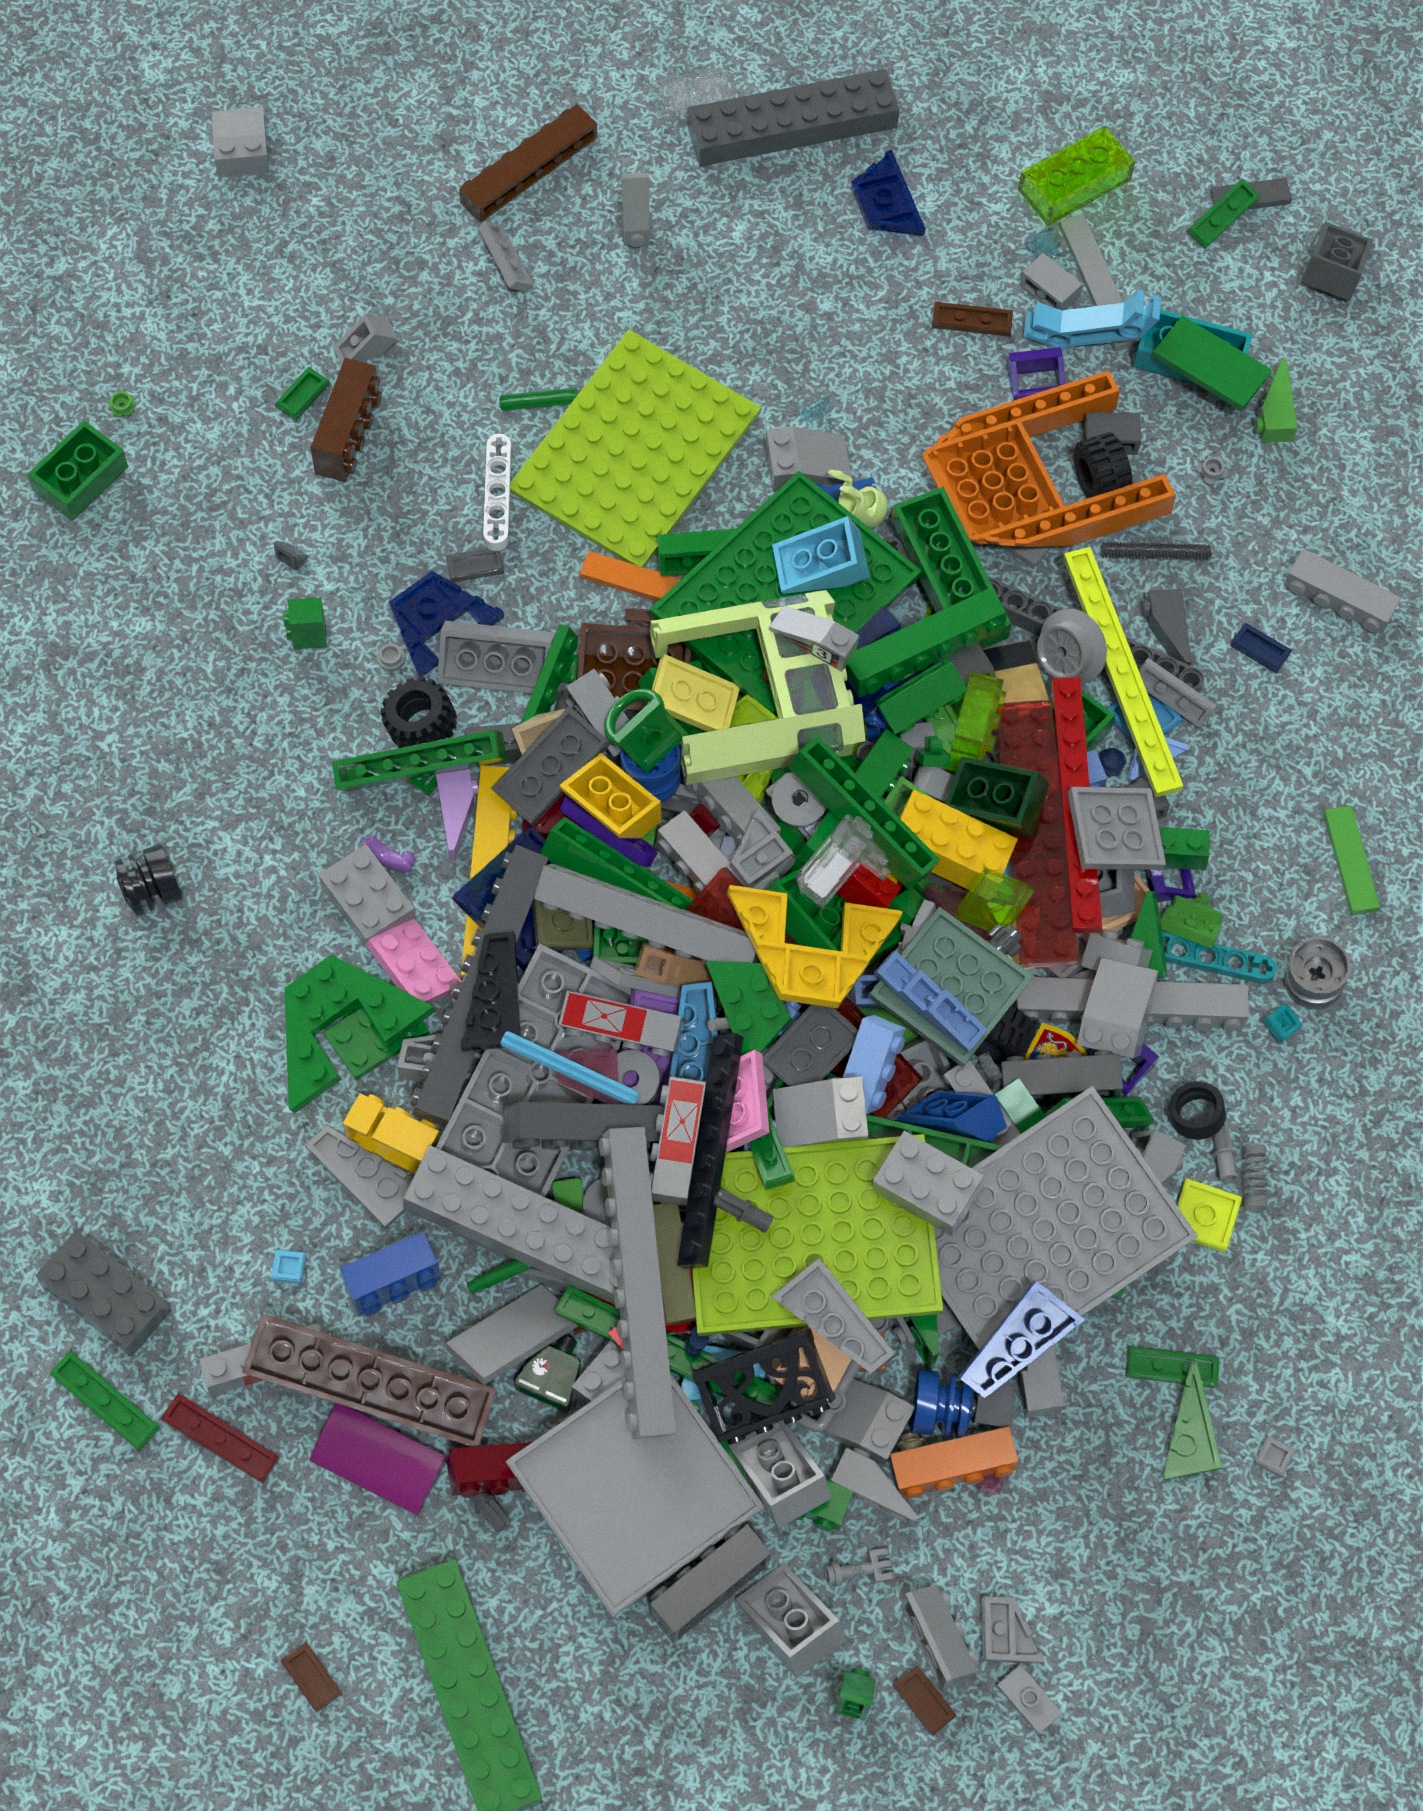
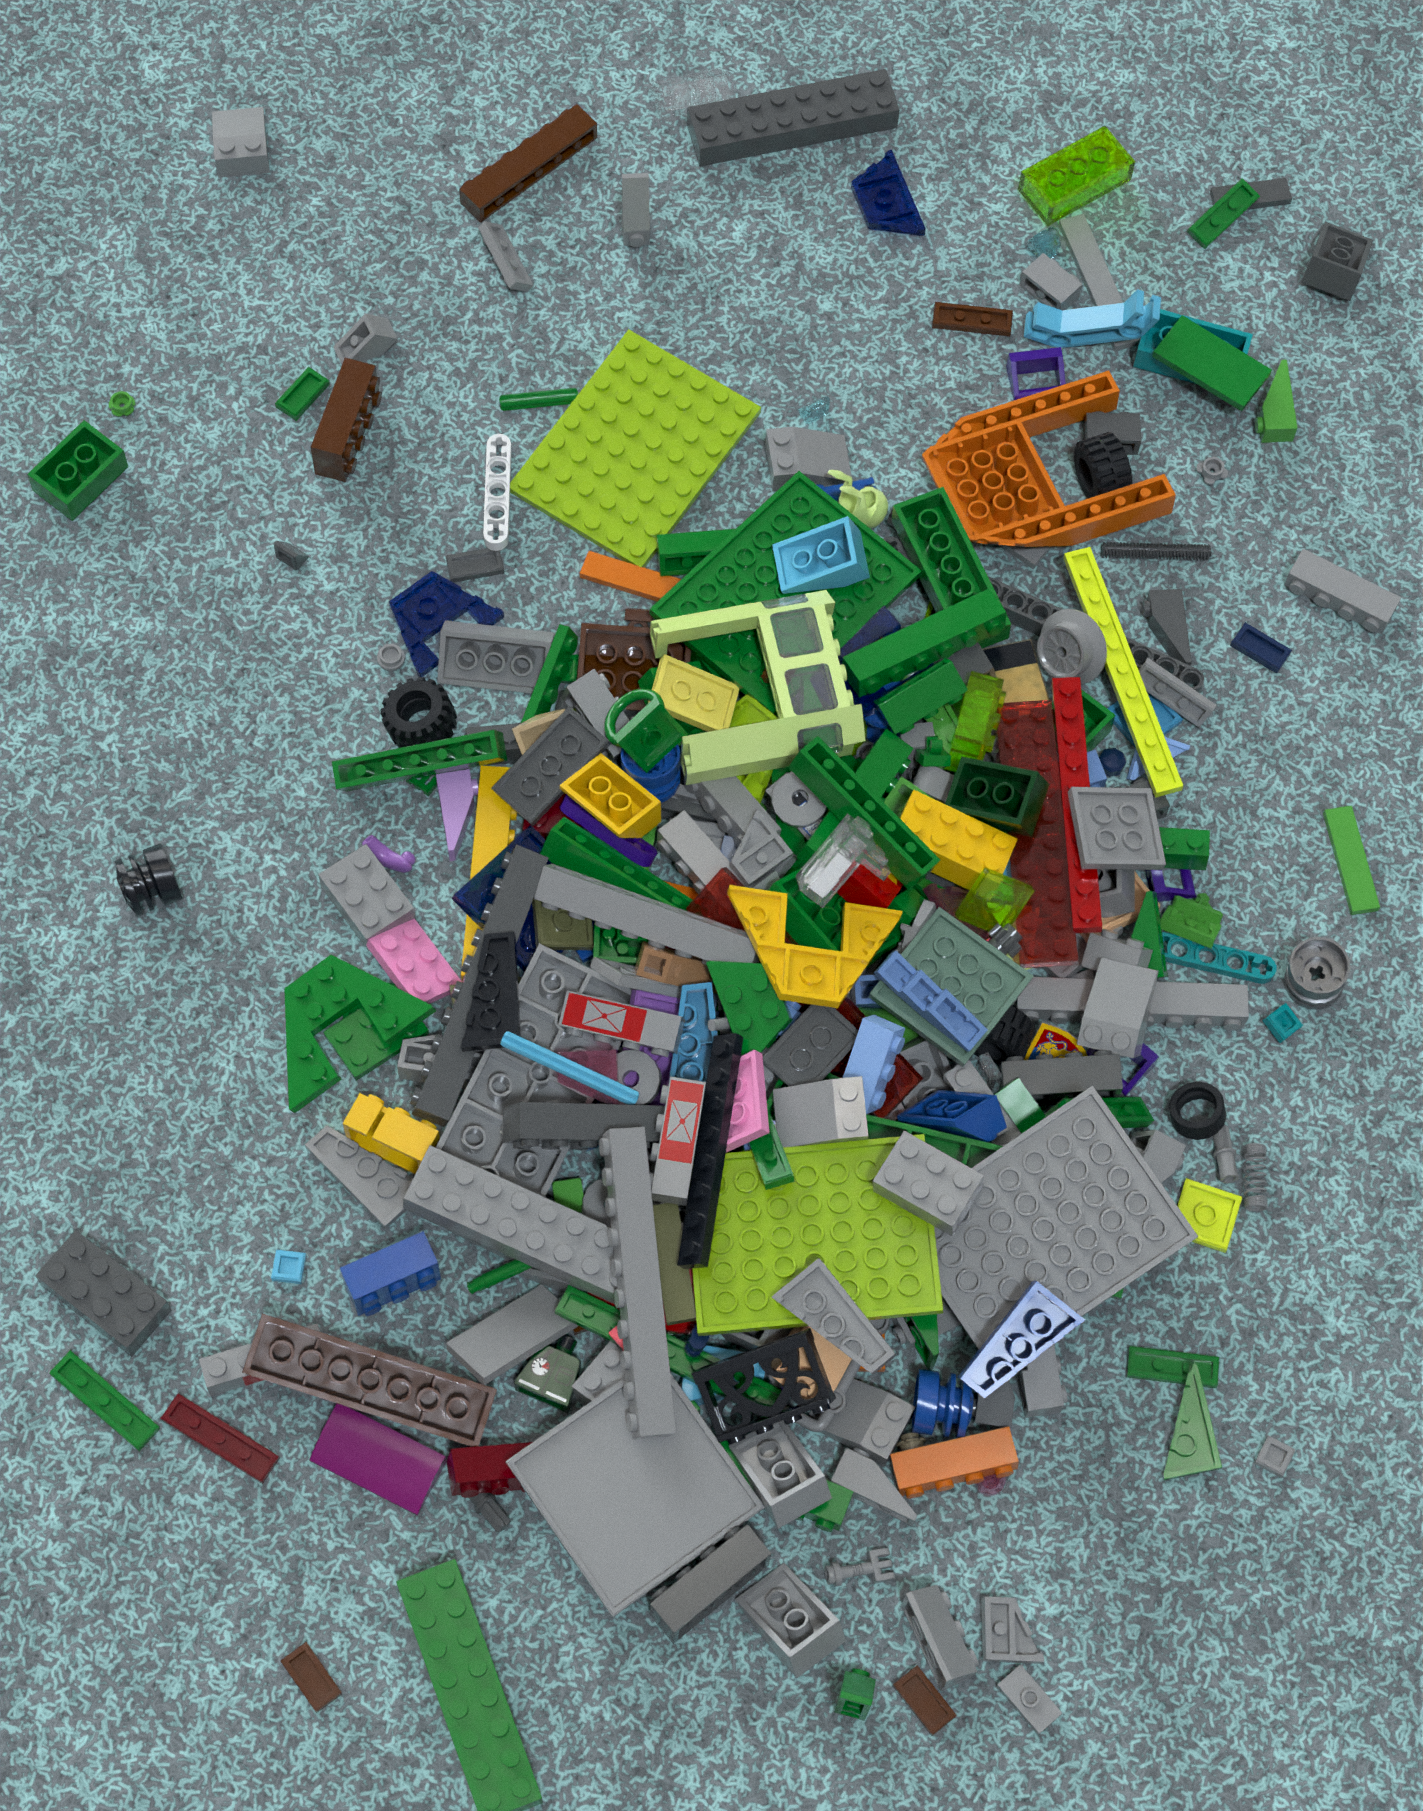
(305, 623): green brick -> none
(704, 820): dark red tile -> none
(743, 1210): dark grey axle -> none
(817, 636): light grey slope -> none

